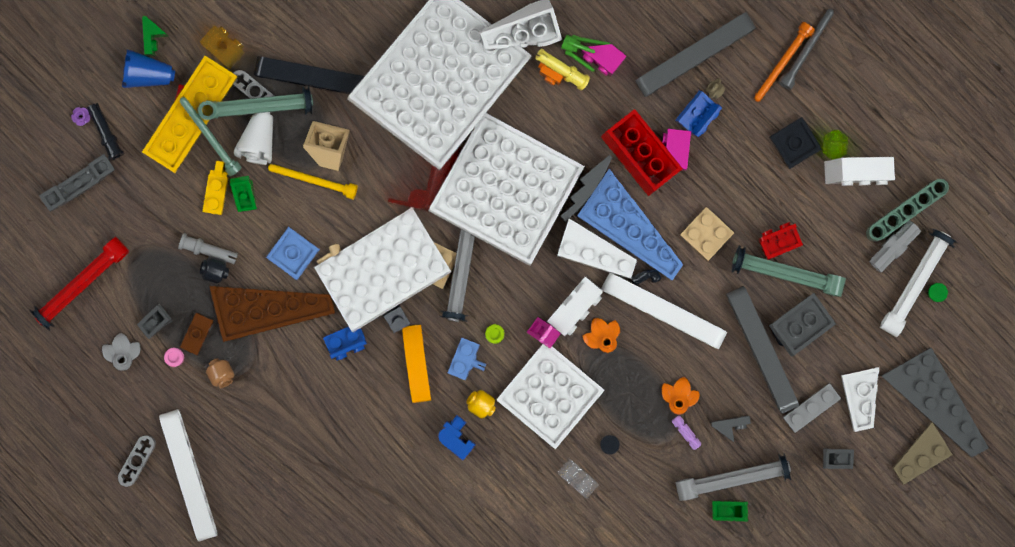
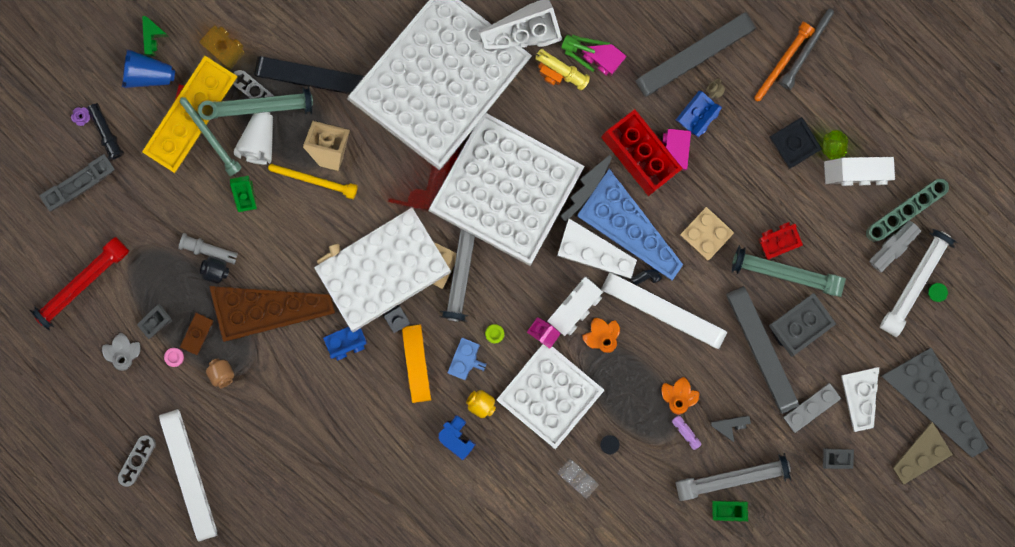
(216, 190): yellow hinge -> none
(292, 253): medium blue tile -> none

